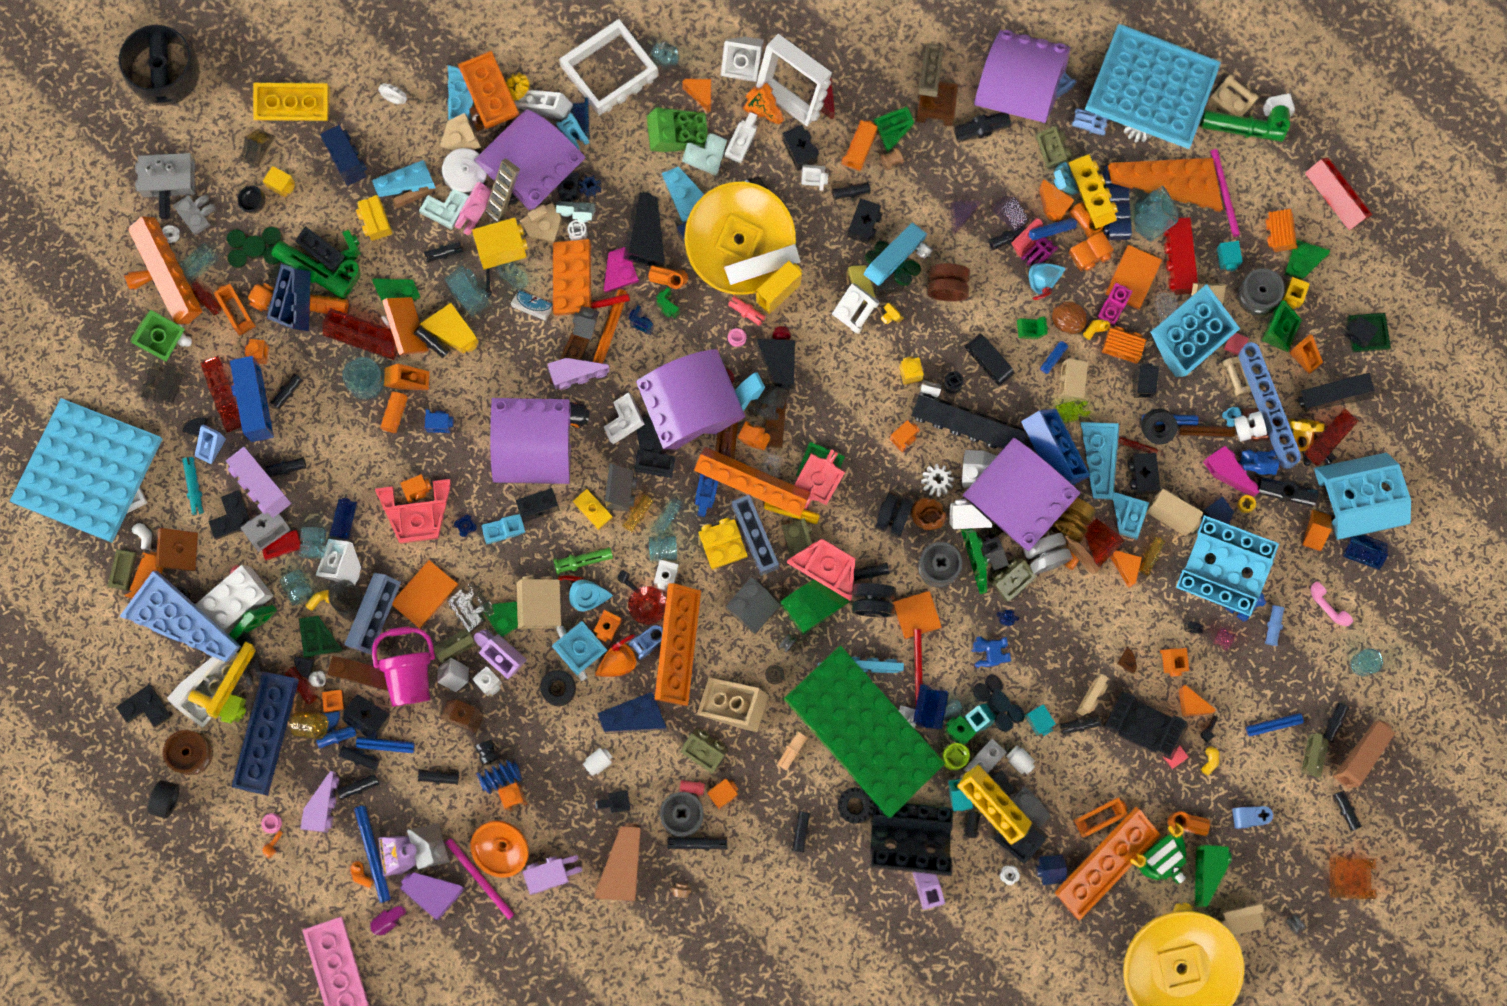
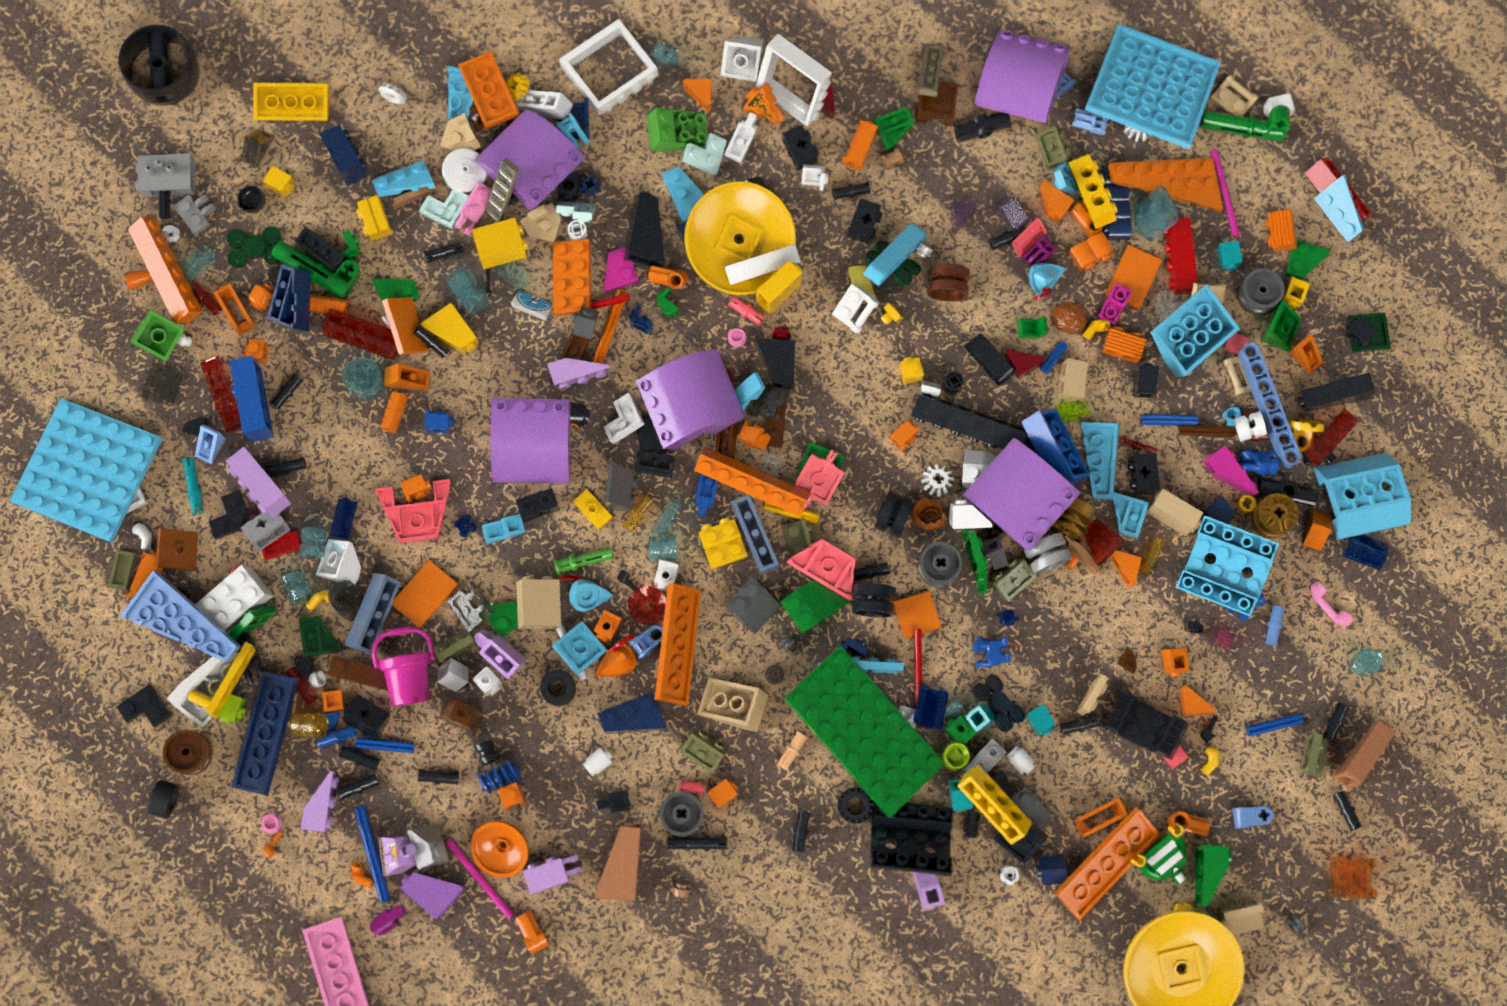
(534, 936): none -> orange piece
(857, 646): none -> dark blue bracket
(1022, 362): none -> dark red slope
(1052, 229): blue axle -> none
(1163, 436): black tyre -> none
(1269, 524): none -> pearl gold wheel
(1340, 208): none -> wing

